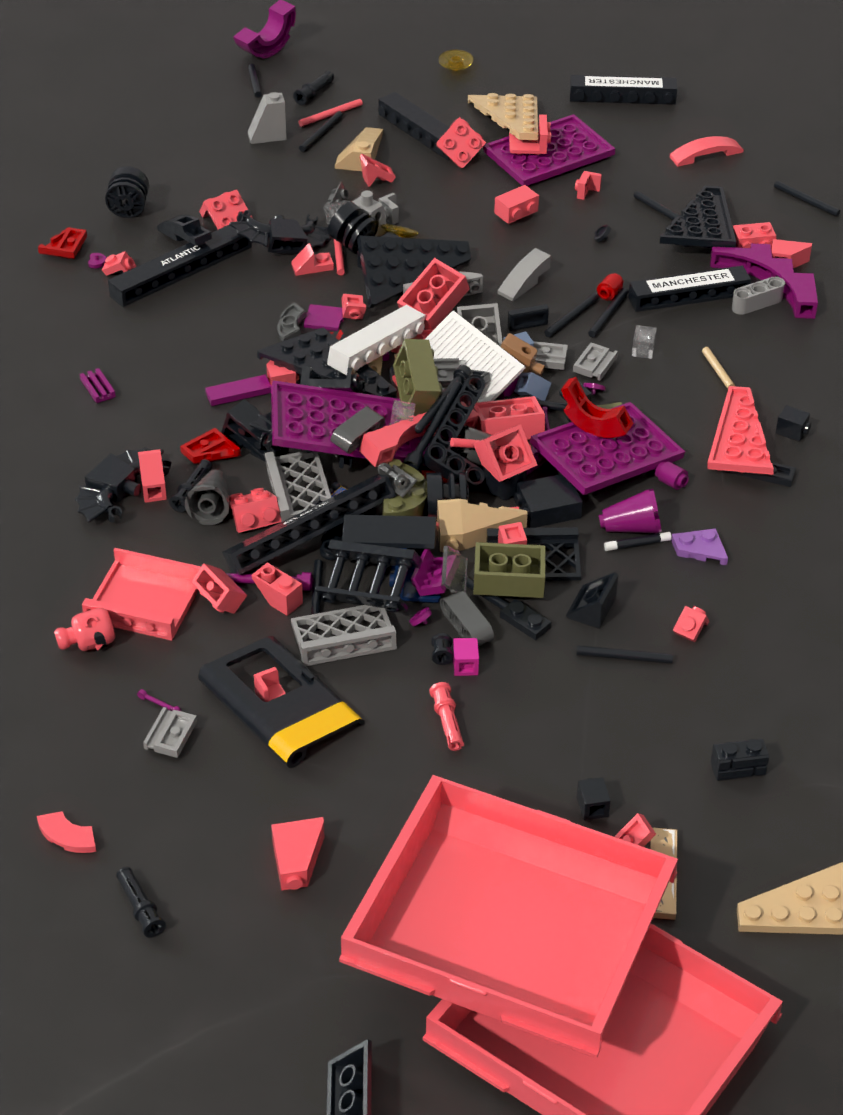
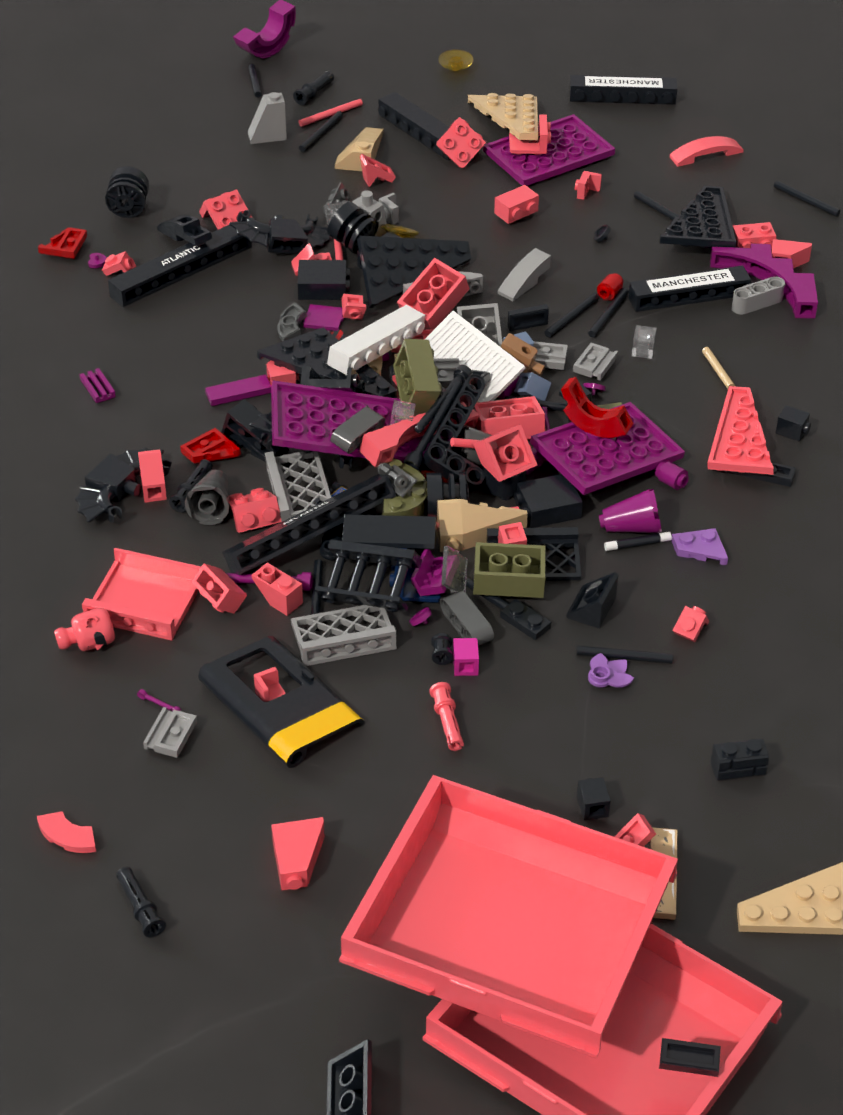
(323, 279): none -> black brick
(608, 672): none -> medium lavender plate
(690, 1057): none -> black tile

